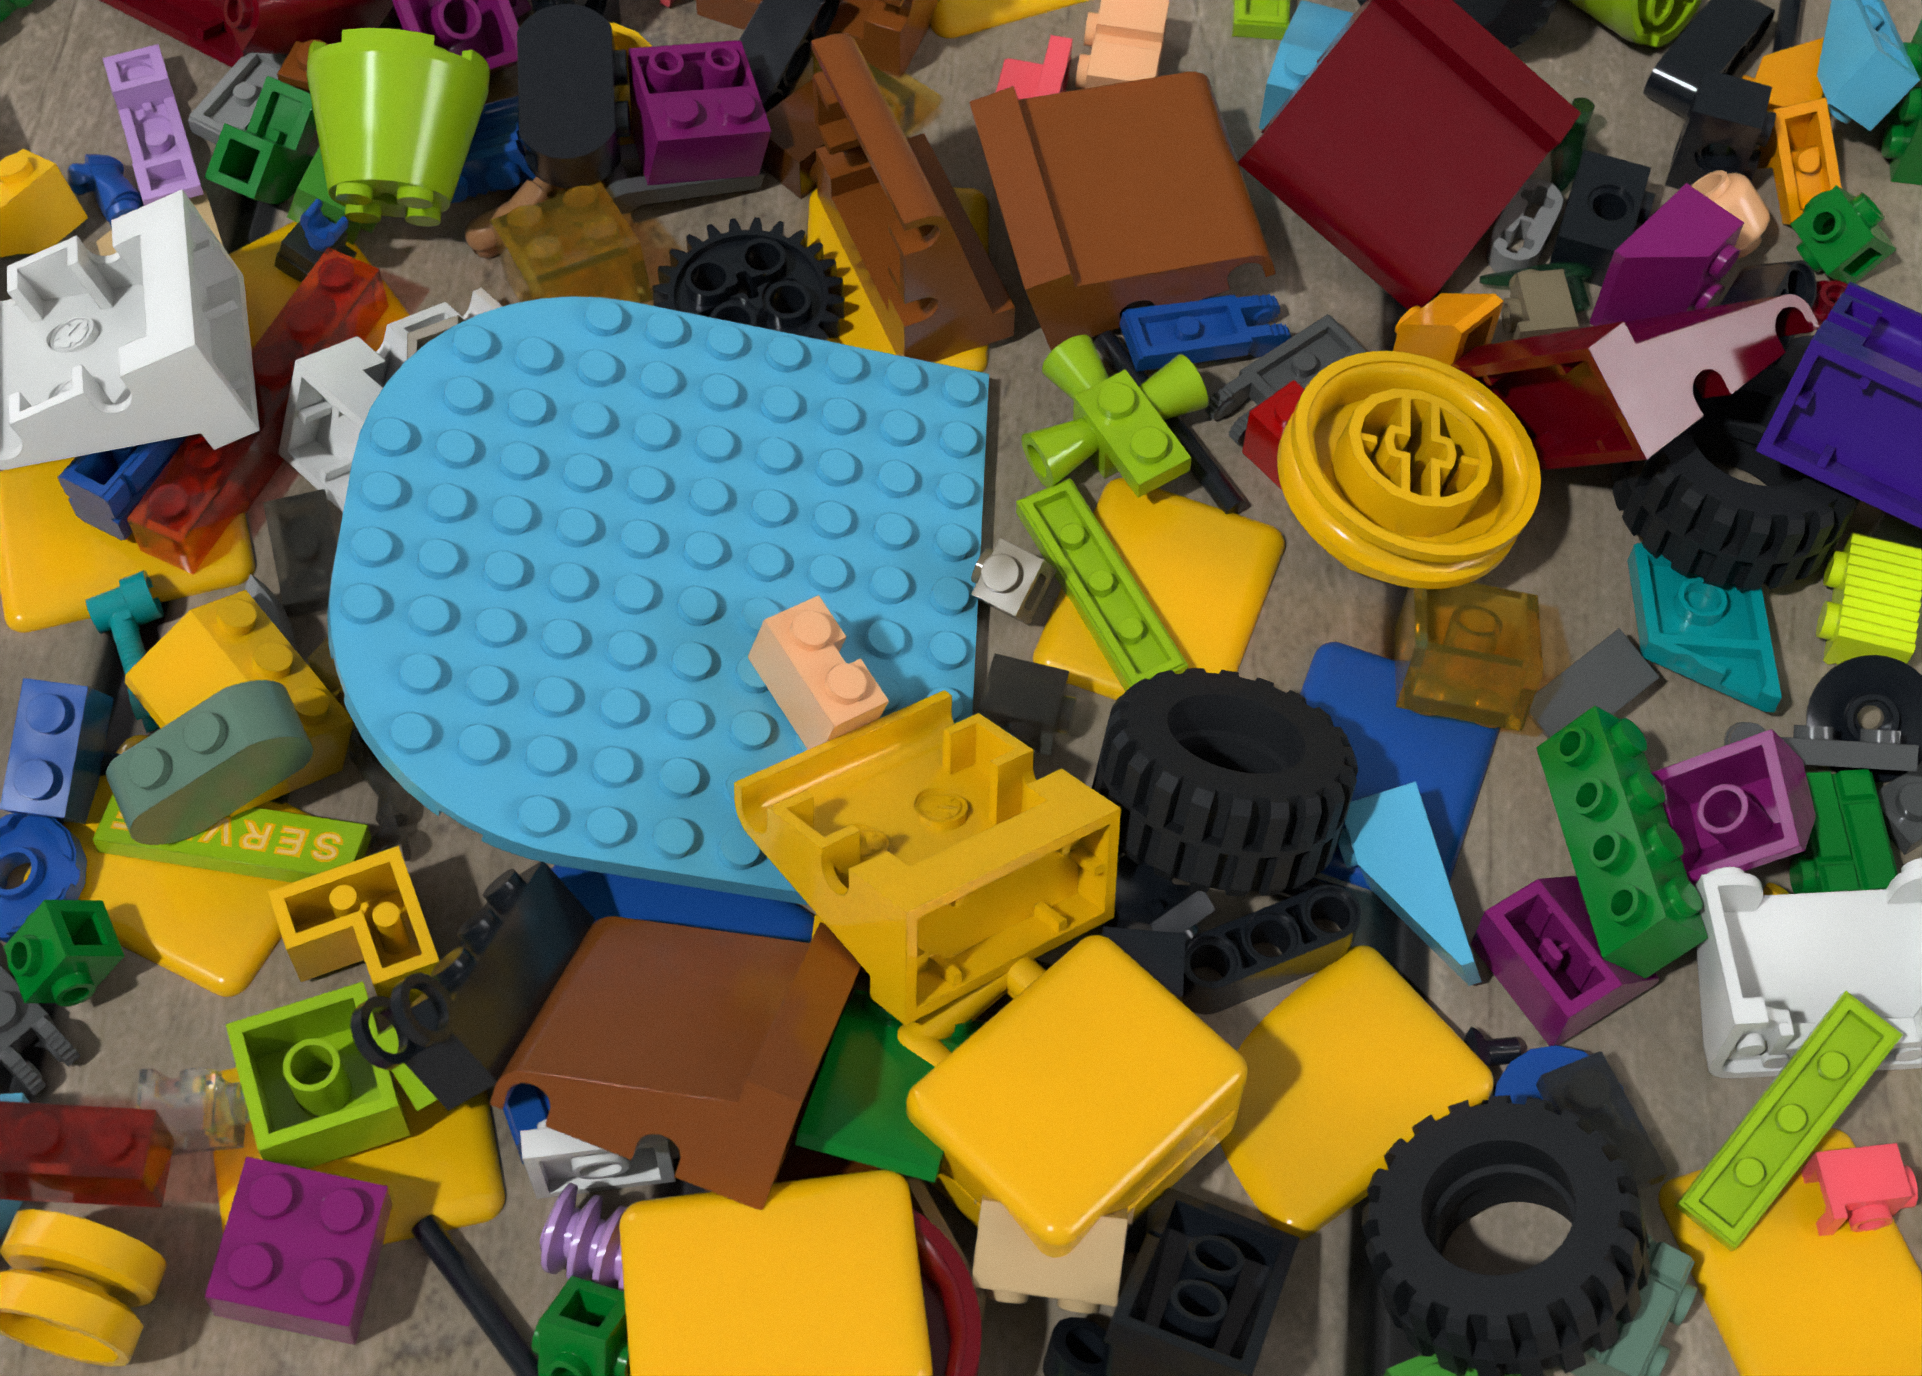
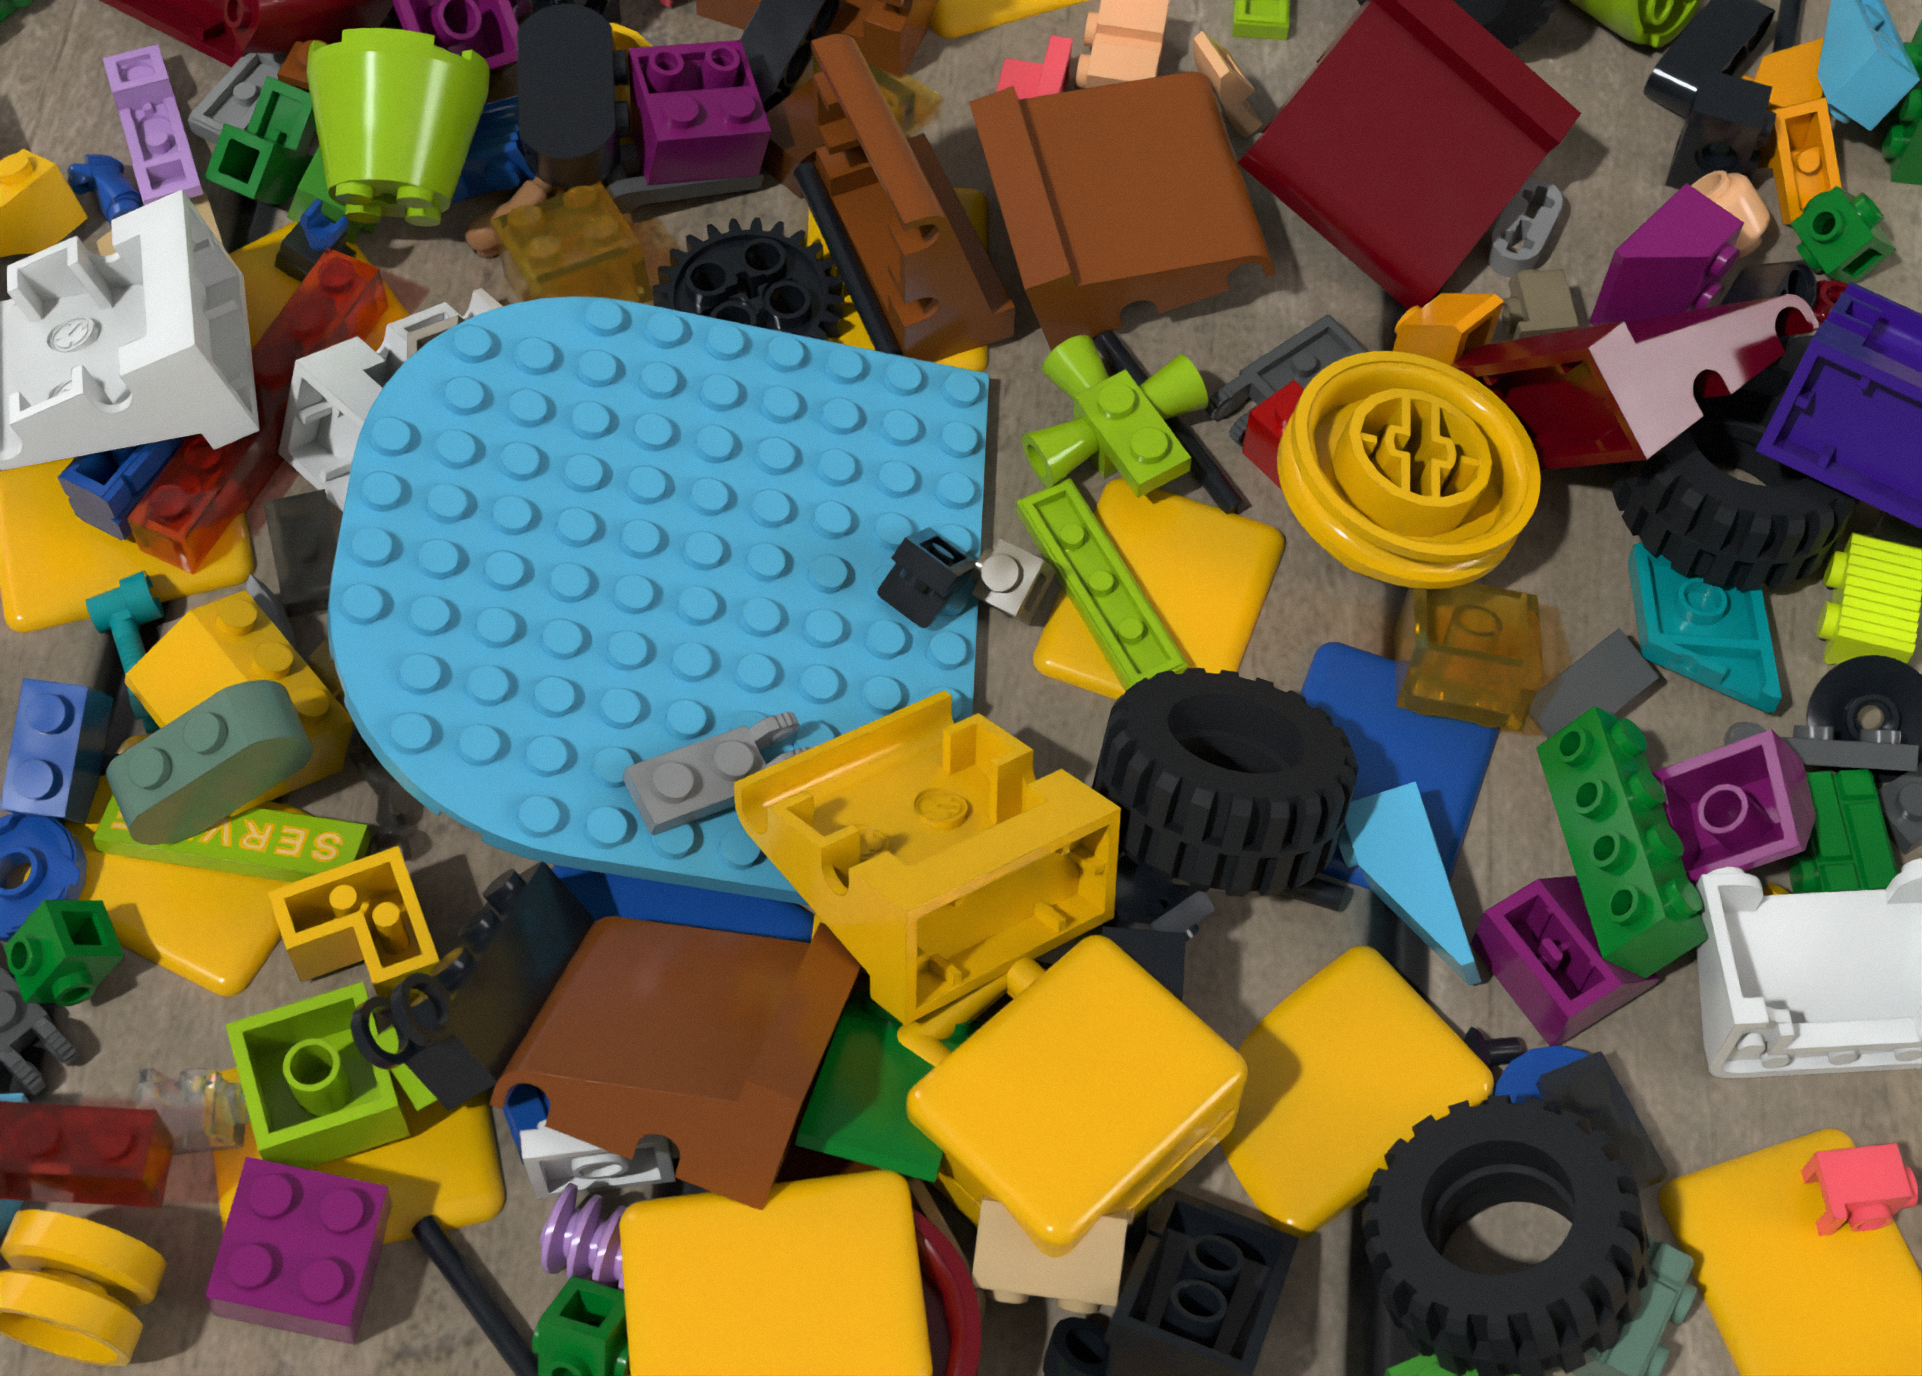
(703, 774): none -> light grey hinge
(808, 676): light nougat brick -> none
(846, 259): none -> black bar
(925, 576): none -> black slope
(1028, 701): clear smoke brick -> none
(1202, 330): blue hinge -> none
(1227, 82): none -> light nougat slope
(1282, 924): black beam -> none
(1301, 46): medium azure slope -> none
(1568, 153): clear green bar -> none
(1574, 274): clear green bar -> none
(1602, 212): black brick -> none
(1788, 1121): lime tile -> none

